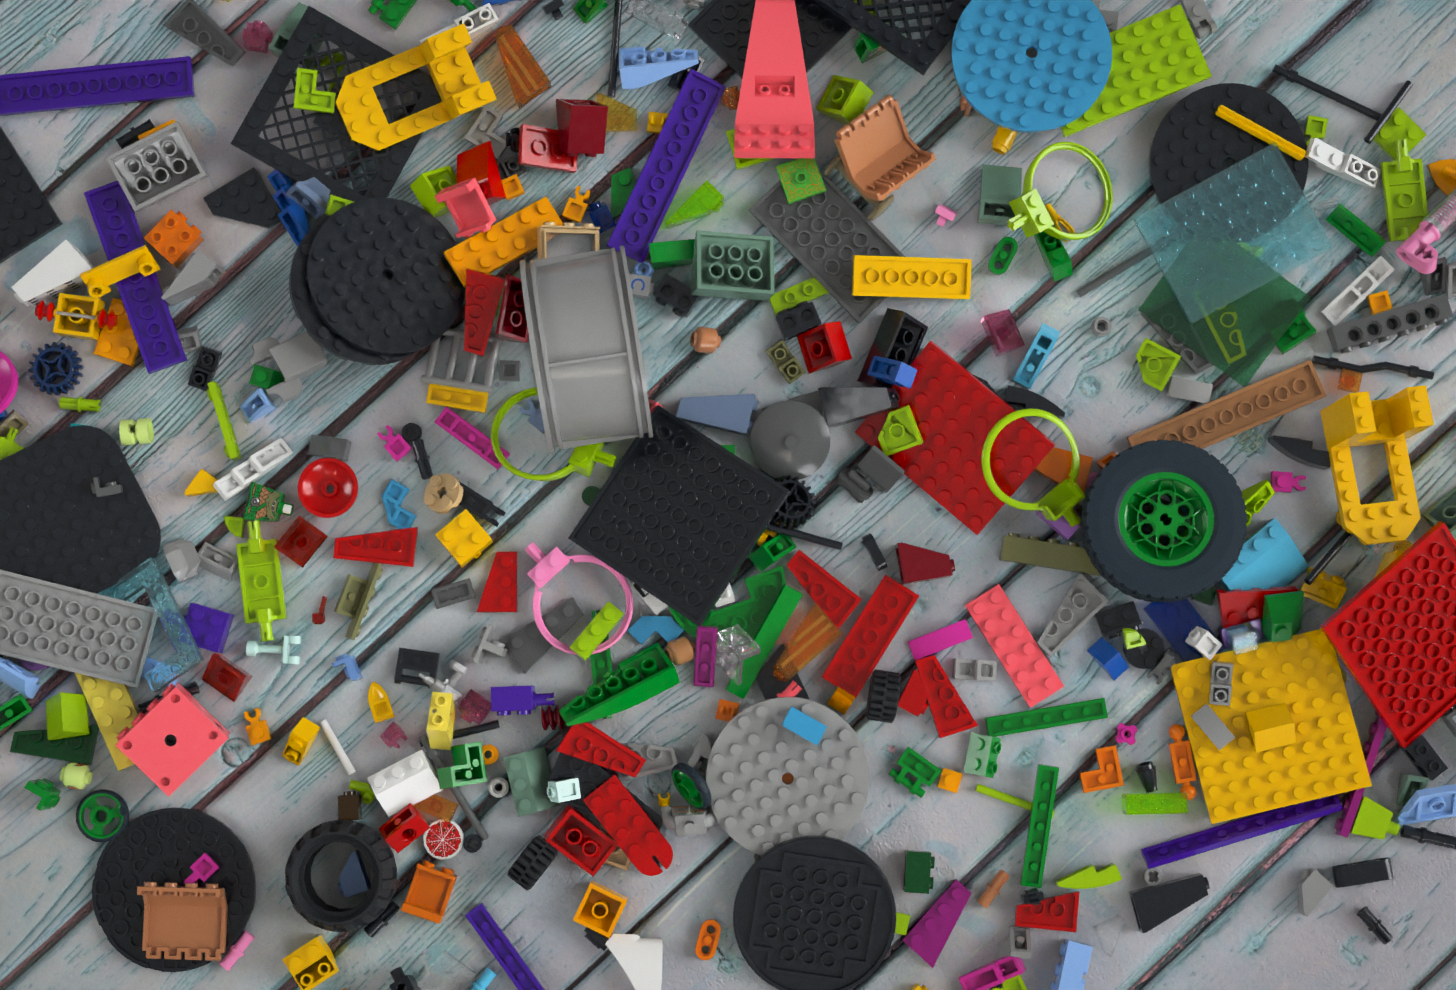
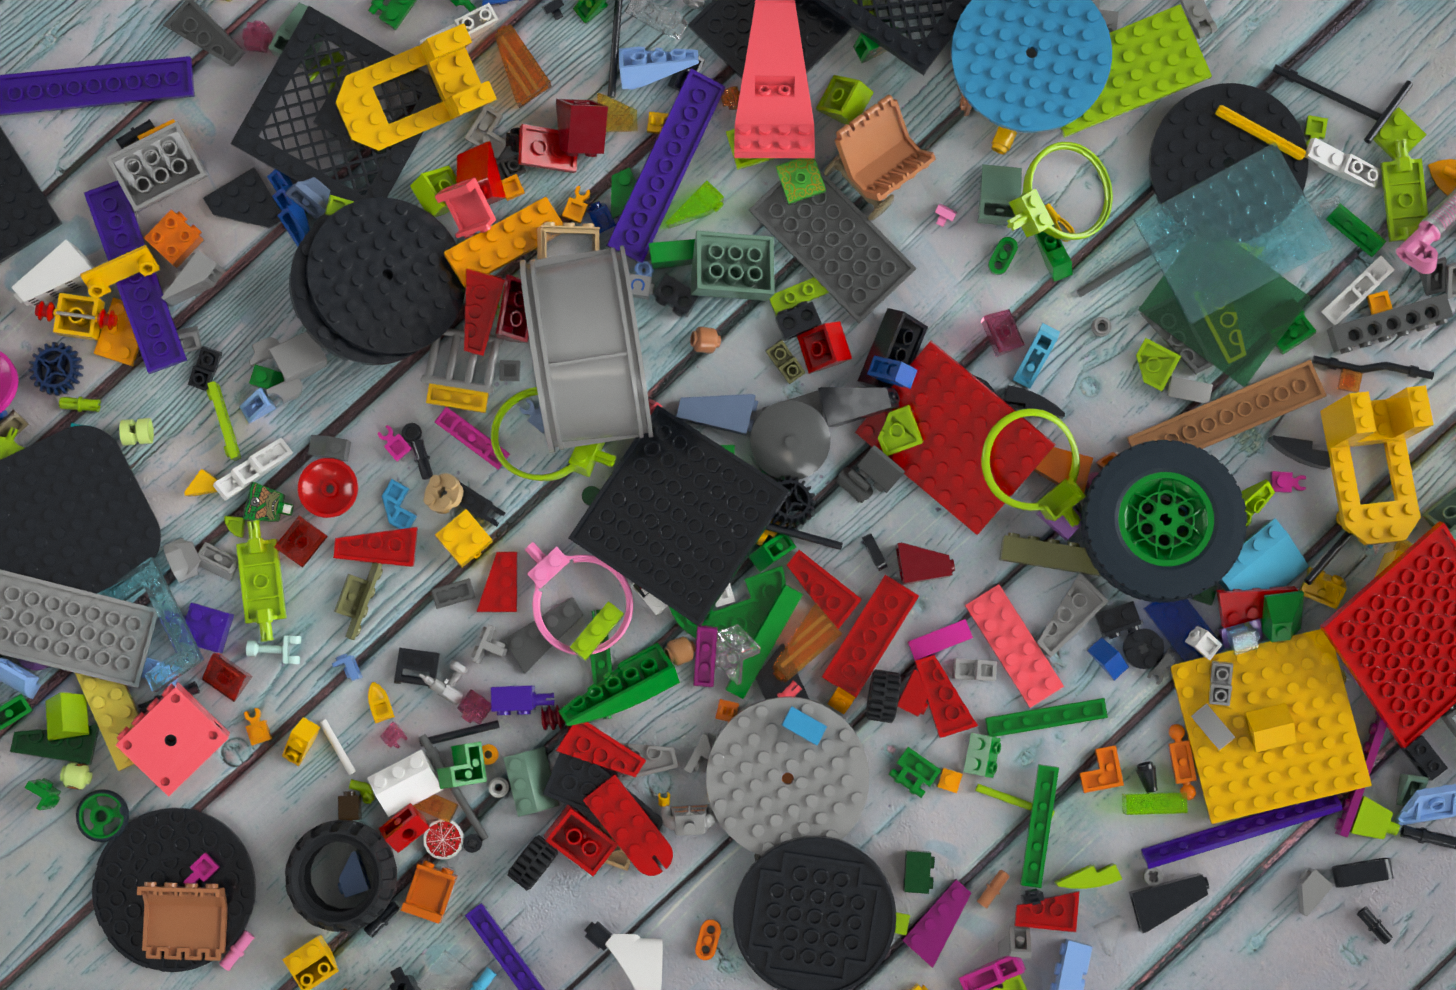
(109, 488): dark grey bracket -> none
(308, 97): lime plate -> none
(319, 618): clear red hand -> none
(442, 722): light yellow window -> none
(563, 790): light aqua bracket -> none
(600, 909): light orange slope -> none
(647, 625): dark azure tile -> none
(690, 784): wheel -> none
(911, 277): yellow plate -> none
(1131, 730): dark pink plate -> none
(1132, 638): lime tile -> none

